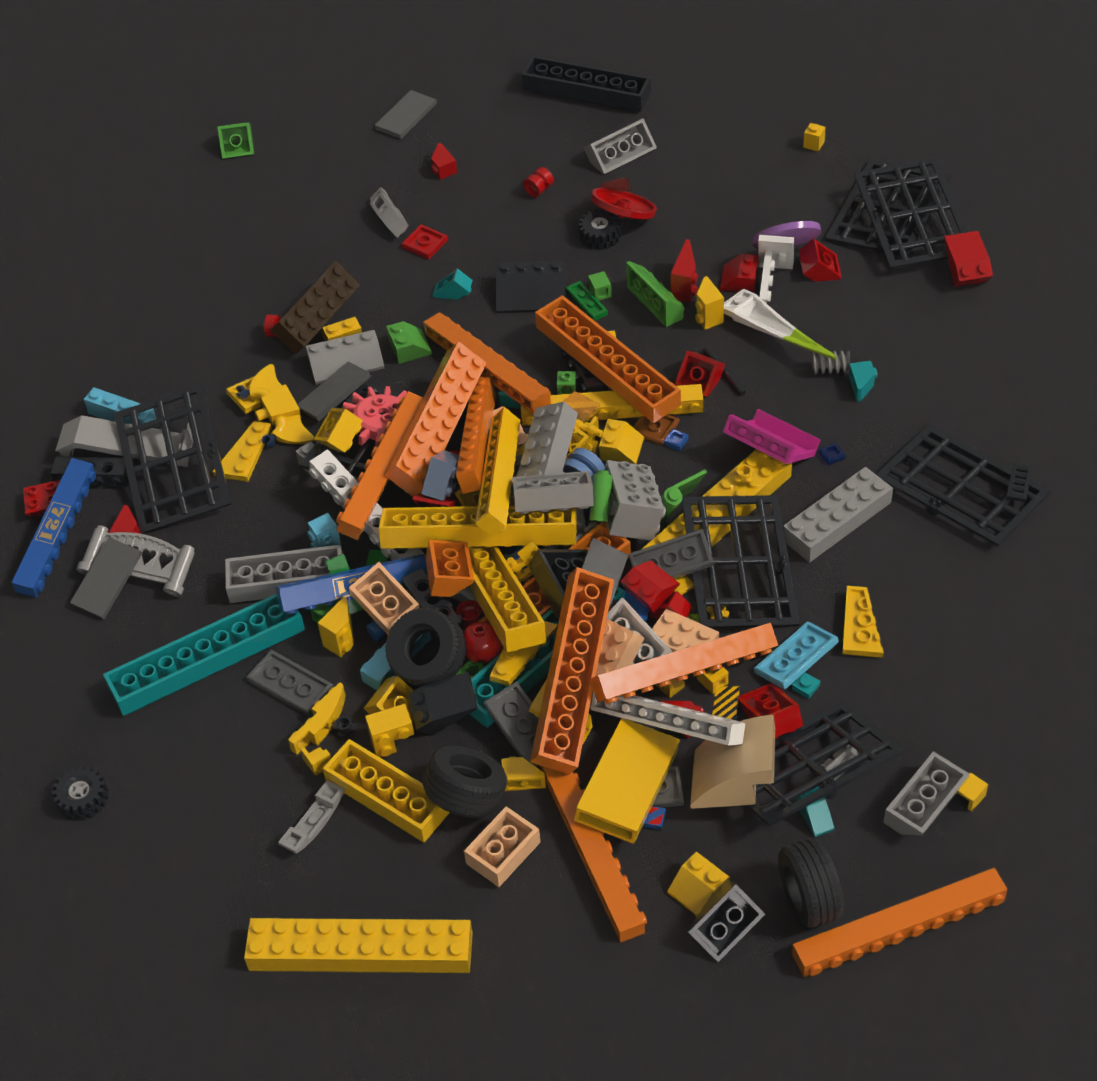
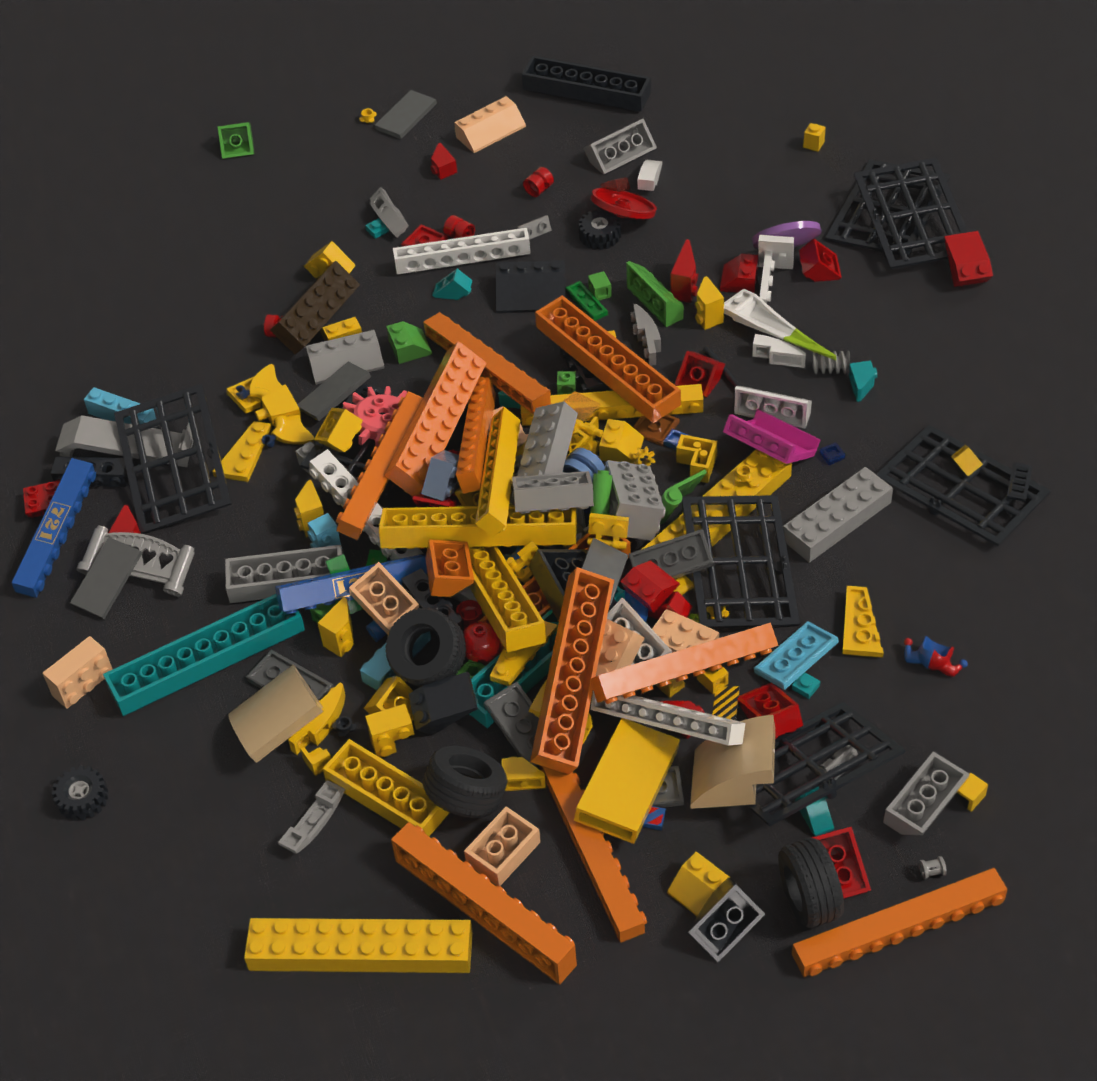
(77, 672): none -> light nougat brick
(274, 713): none -> tan slope
(307, 507): none -> yellow slope
(325, 257): none -> yellow brick
(367, 115): none -> yellow plate
(377, 228): none -> teal plate
(457, 227): none -> red wheel
(461, 250): none -> white brick
(485, 902): none -> orange brick
(489, 124): none -> light nougat slope
(537, 227): none -> light grey hinge
(609, 526): none -> yellow plate
(641, 453): none -> yellow gear
(647, 333): none -> light grey slope
(649, 175): none -> white slope
(697, 453): none -> yellow brick
(778, 351): none -> white slope
(786, 408): none -> white slope
(847, 861): none -> red slope
(933, 656): none -> piece
(939, 864): none -> light grey bush
(966, 460): none -> yellow panel

